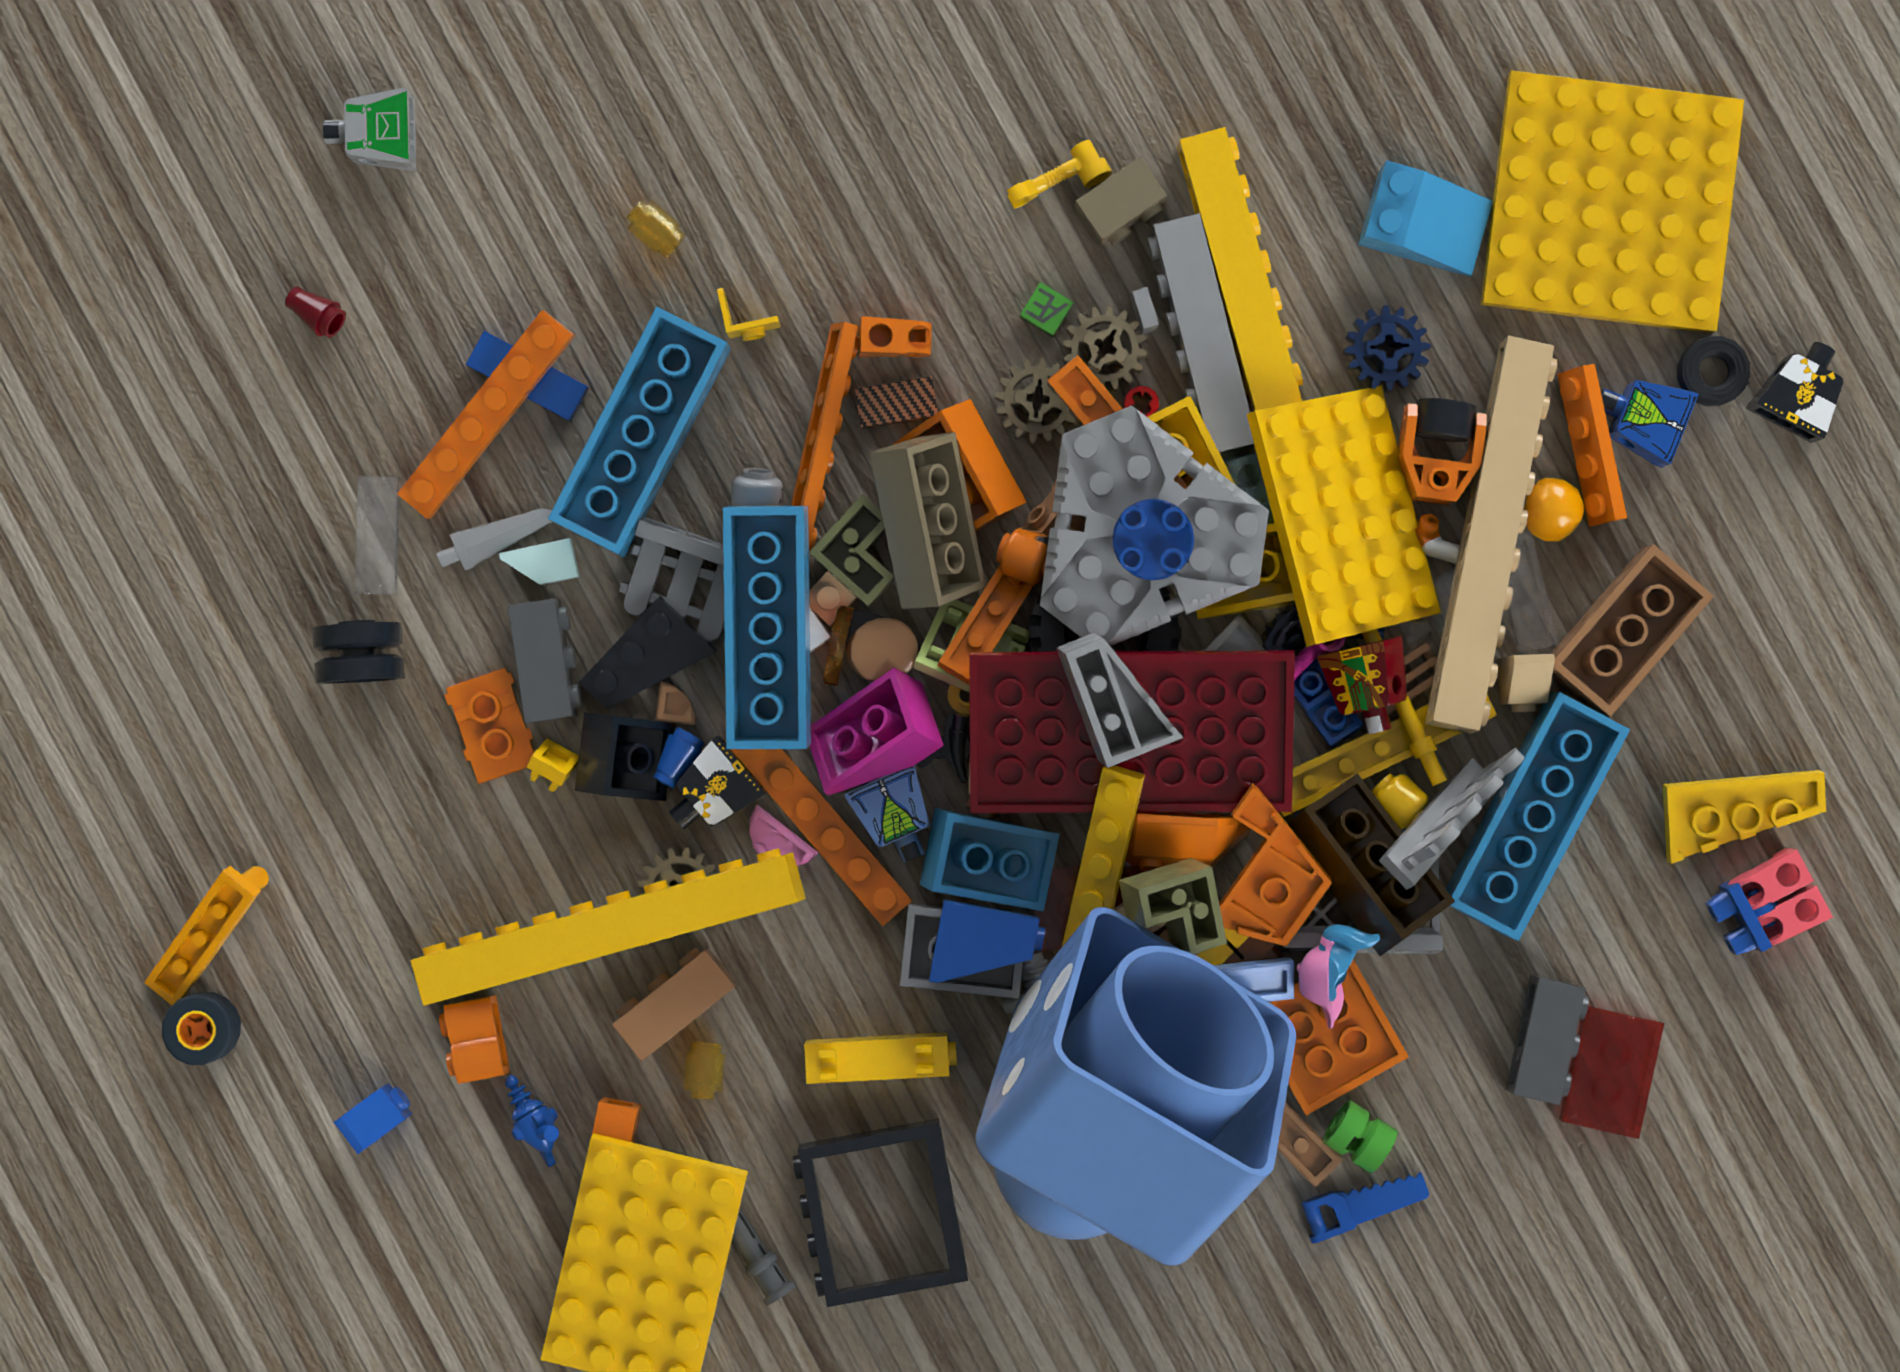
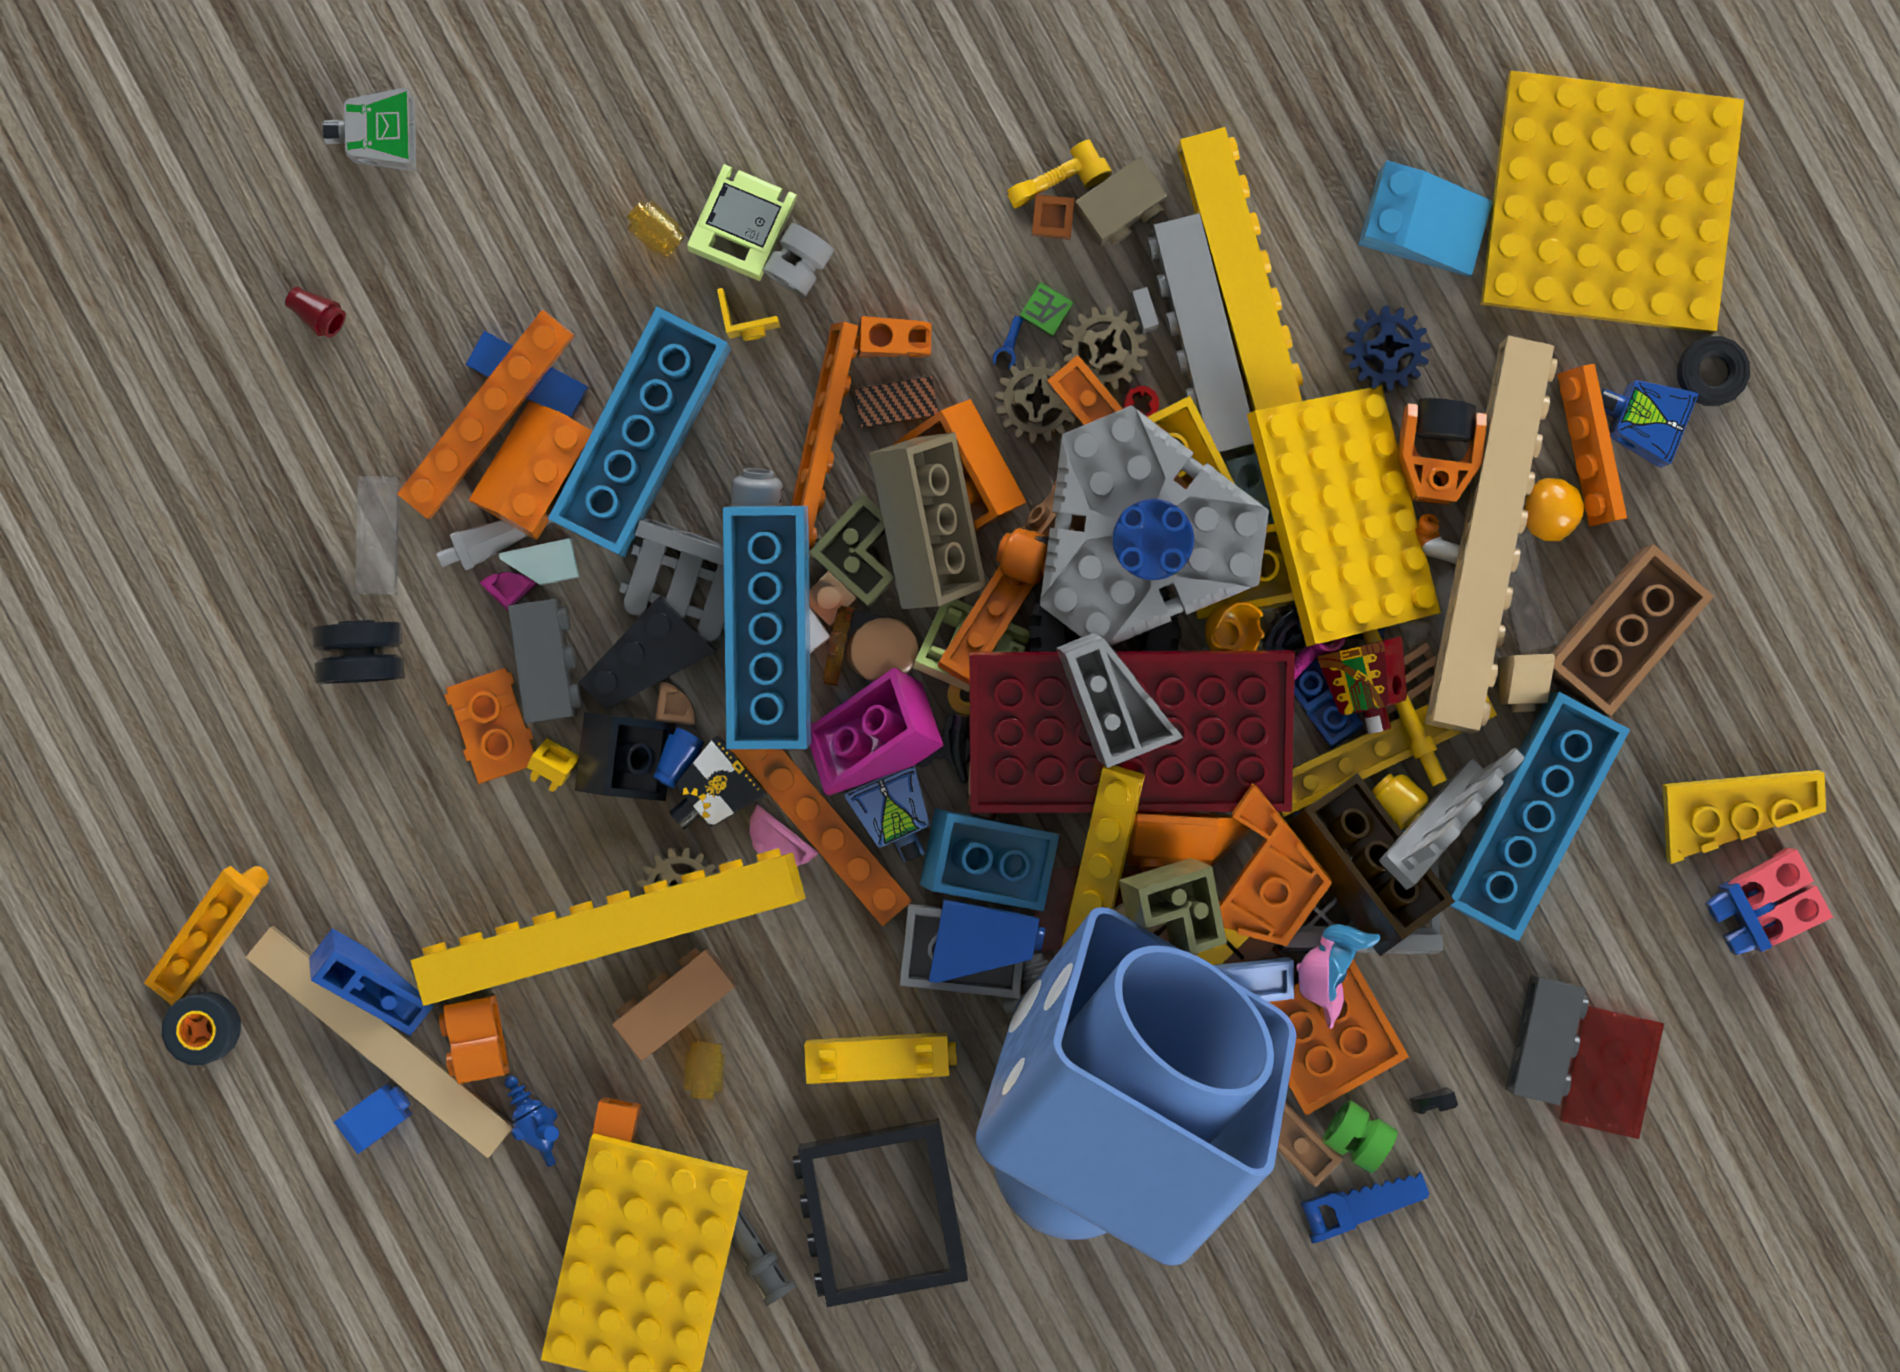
(366, 982): none -> blue slope
(383, 1046): none -> tan tile
(508, 587): none -> dark pink tile
(531, 468): none -> orange slope
(746, 214): none -> container
(806, 248): none -> light grey wheel
(1010, 341): none -> blue hand
(1053, 217): none -> dark orange plate
(1234, 627): none -> light orange hair
(1443, 1099): none -> black tile
(1800, 394): torso -> none

